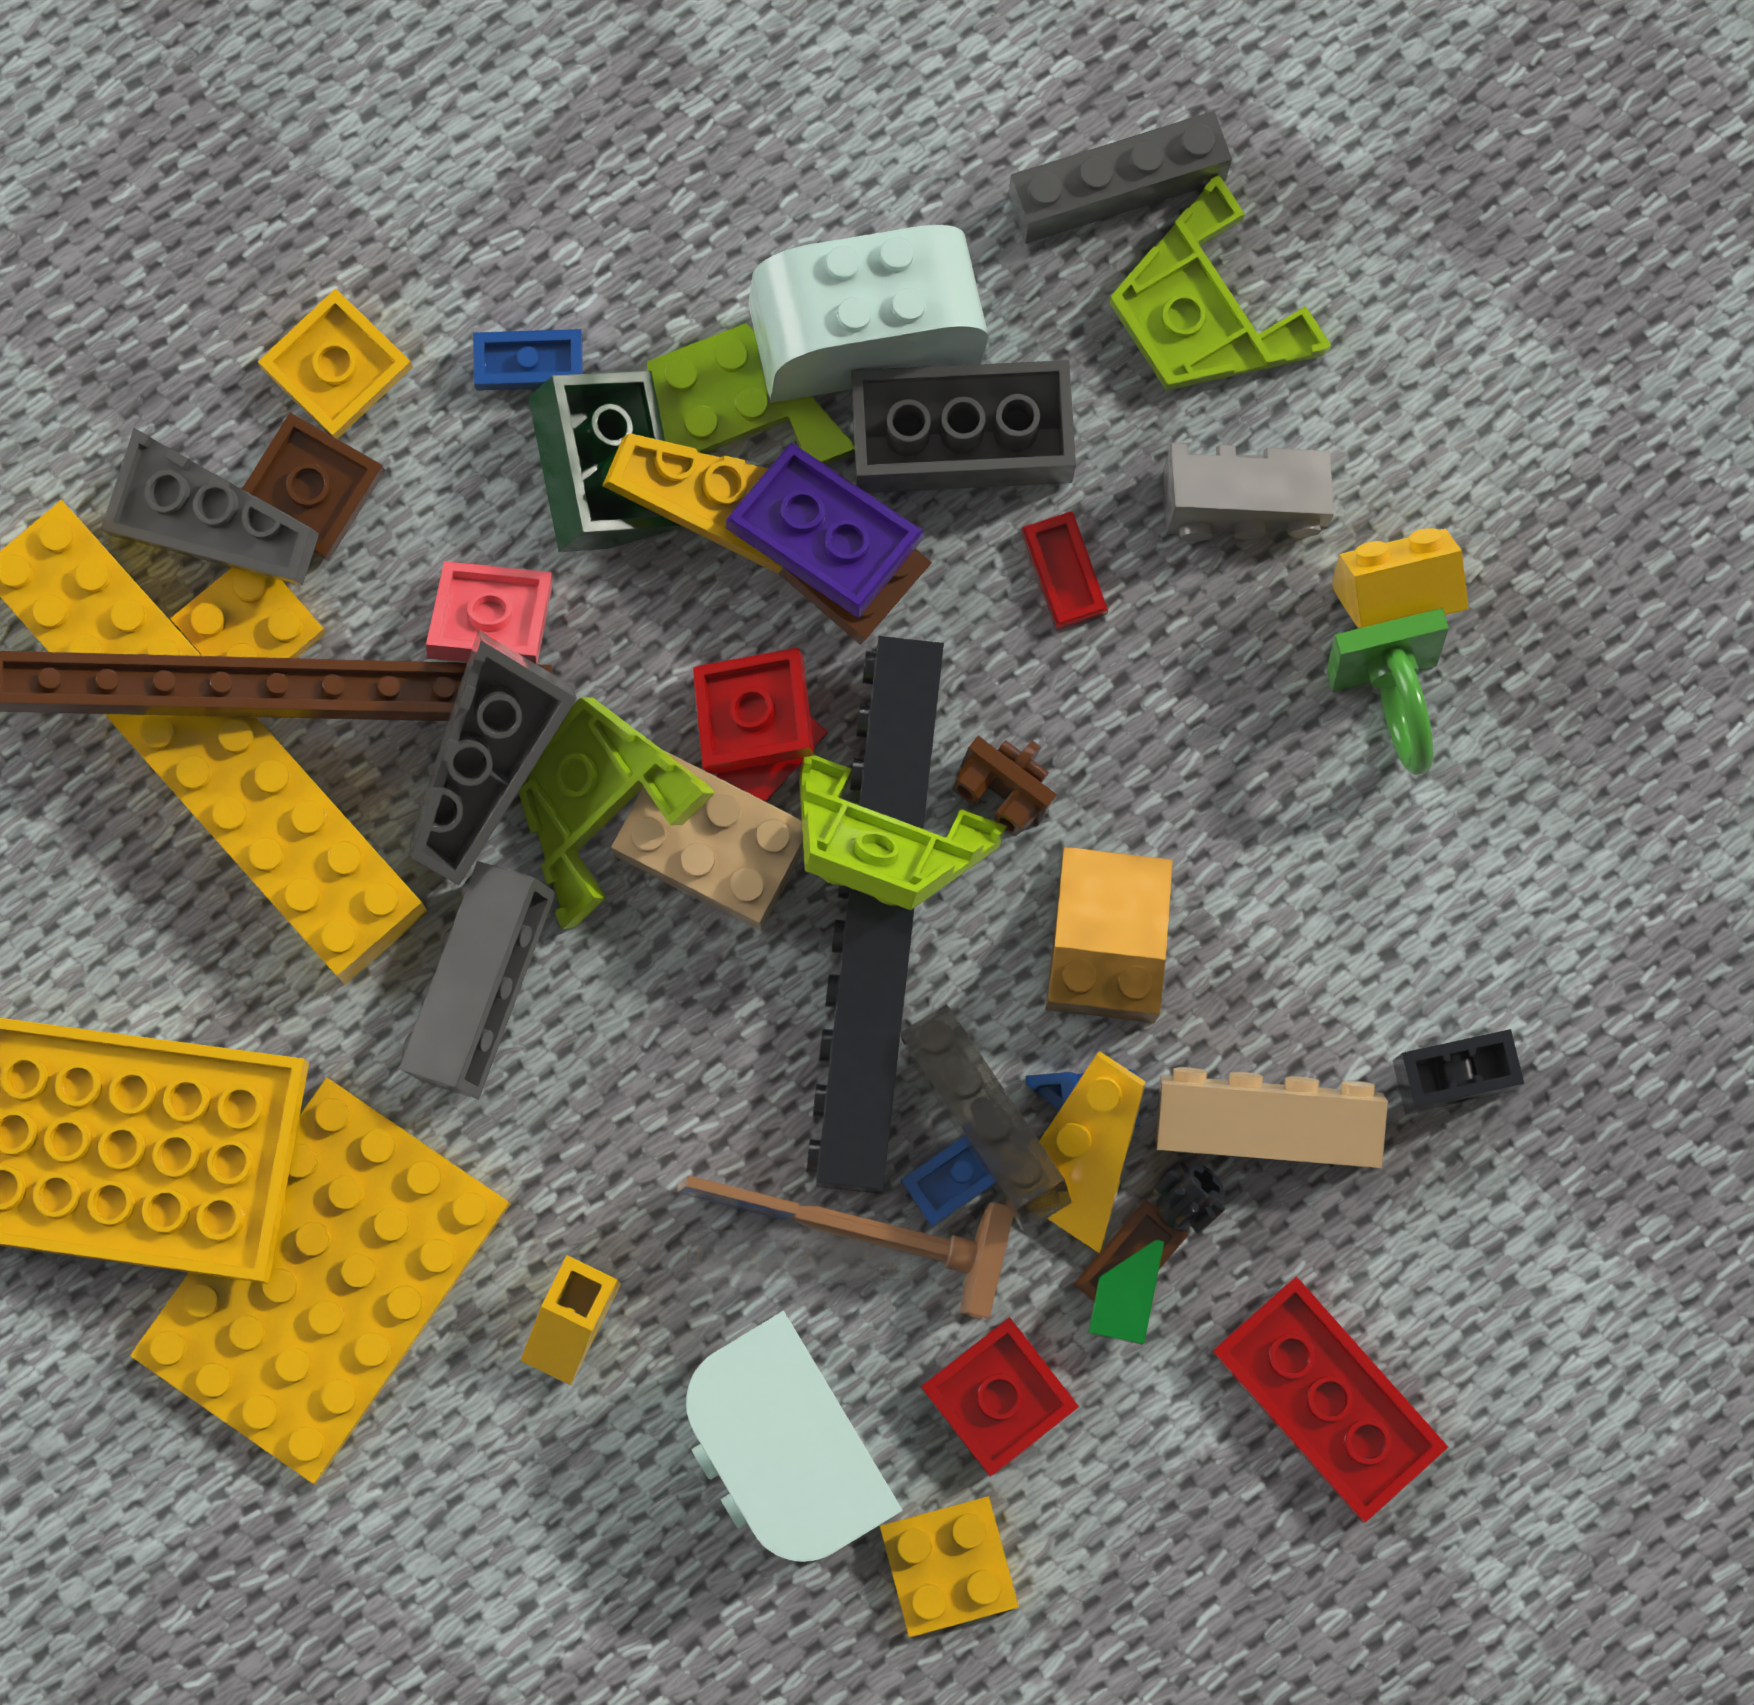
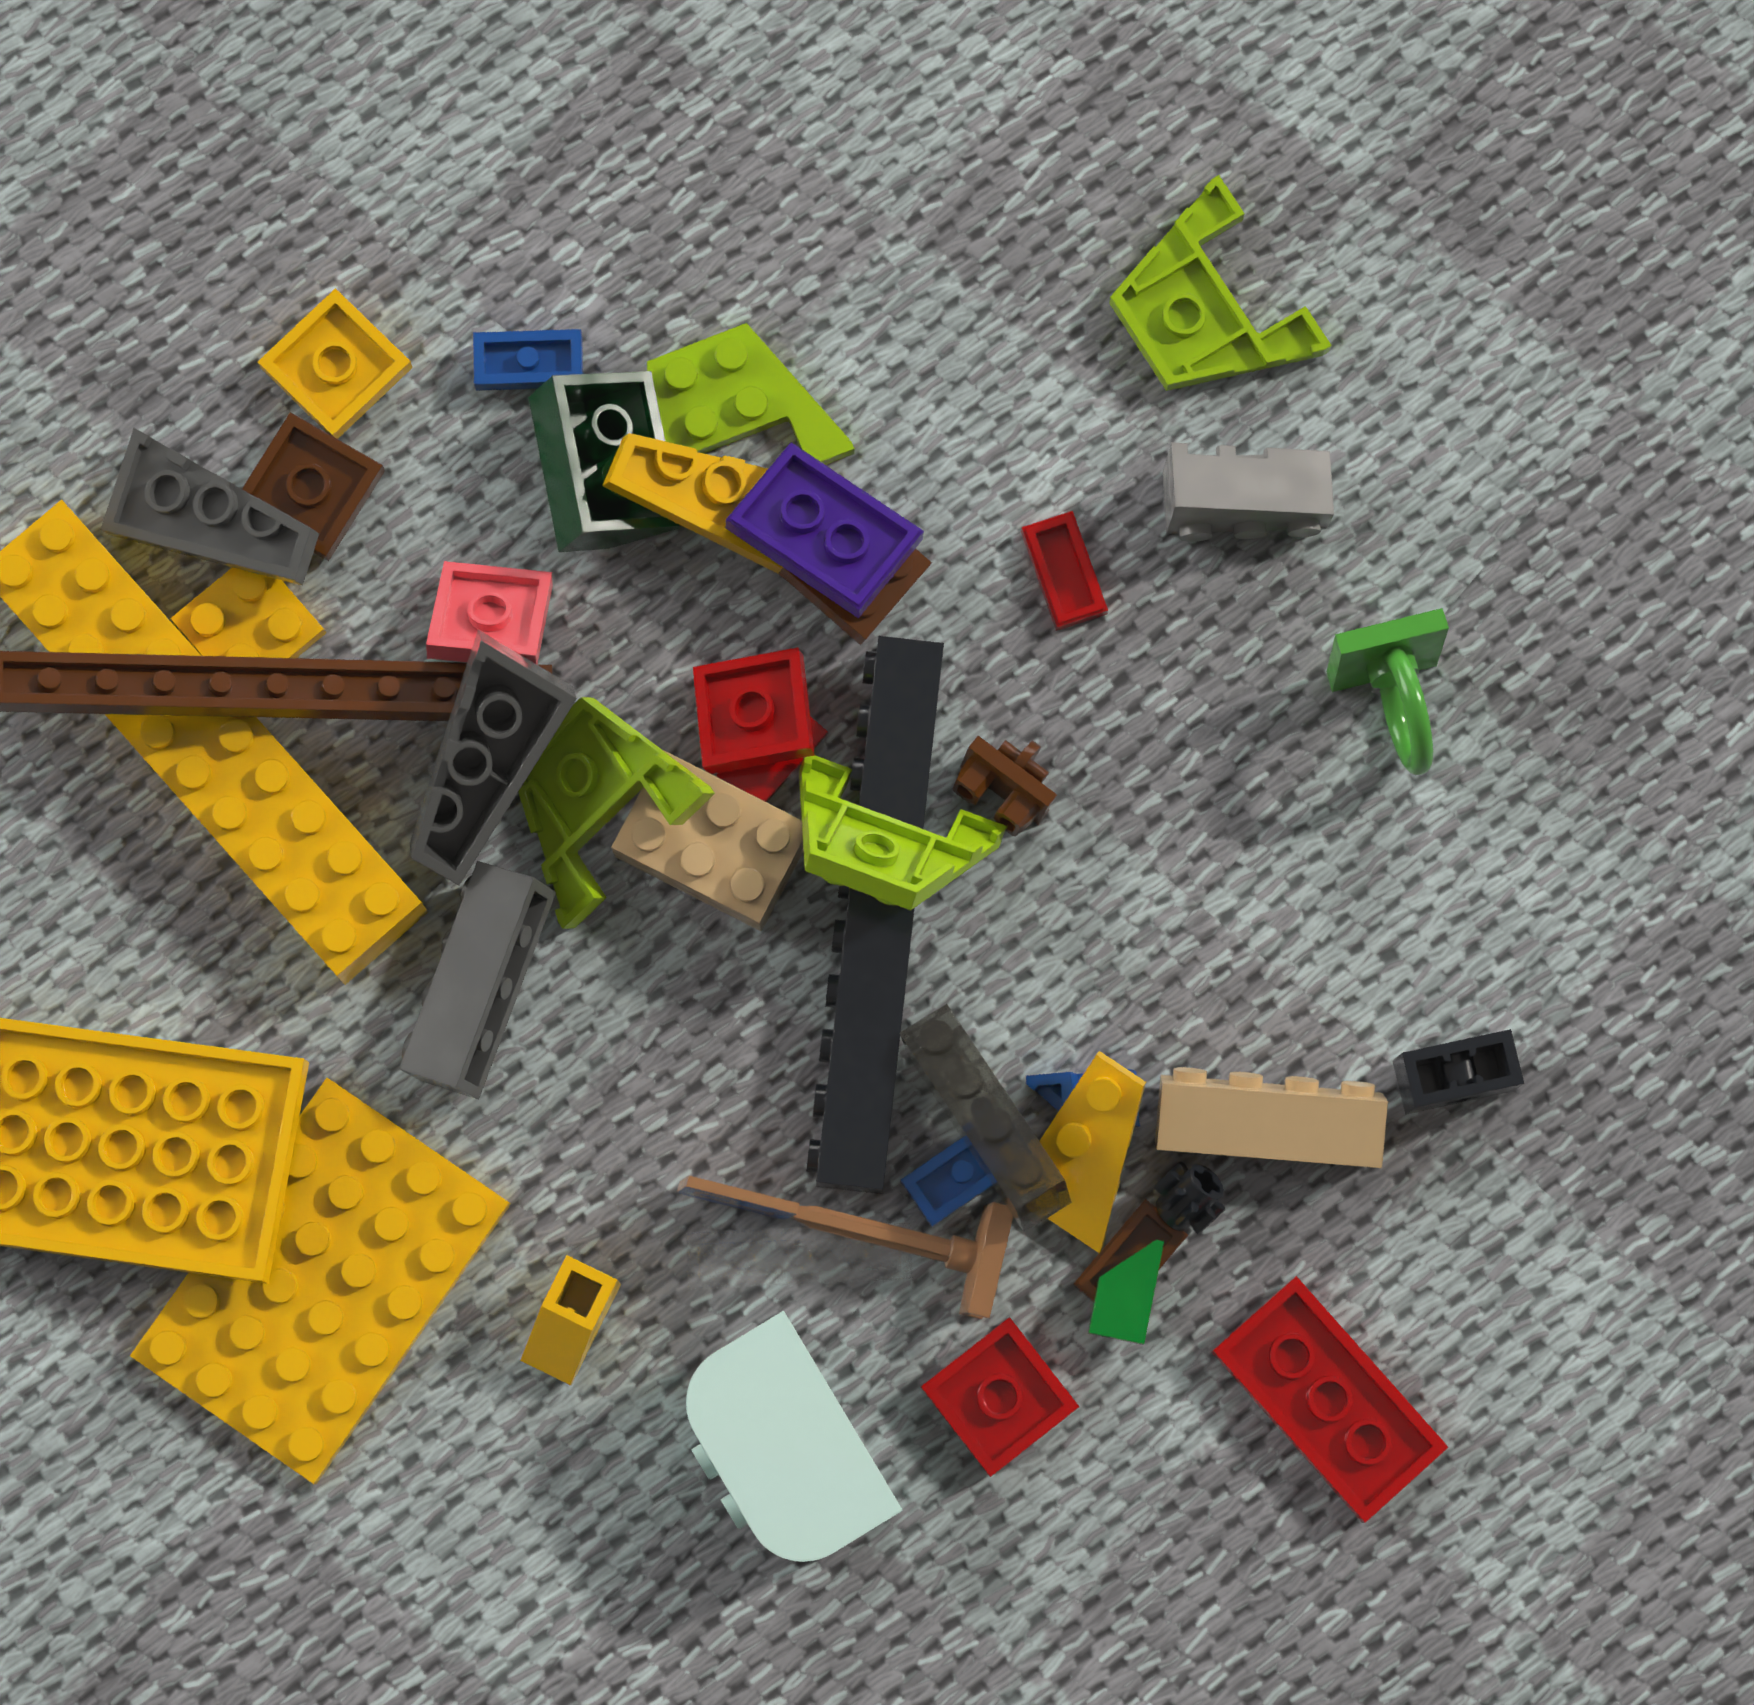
(863, 307): light aqua brick -> none
(949, 1566): yellow plate -> none
(963, 426): dark grey slope -> none
(1110, 935): slope -> none
(1119, 177): dark grey brick -> none
(1401, 578): yellow slope -> none

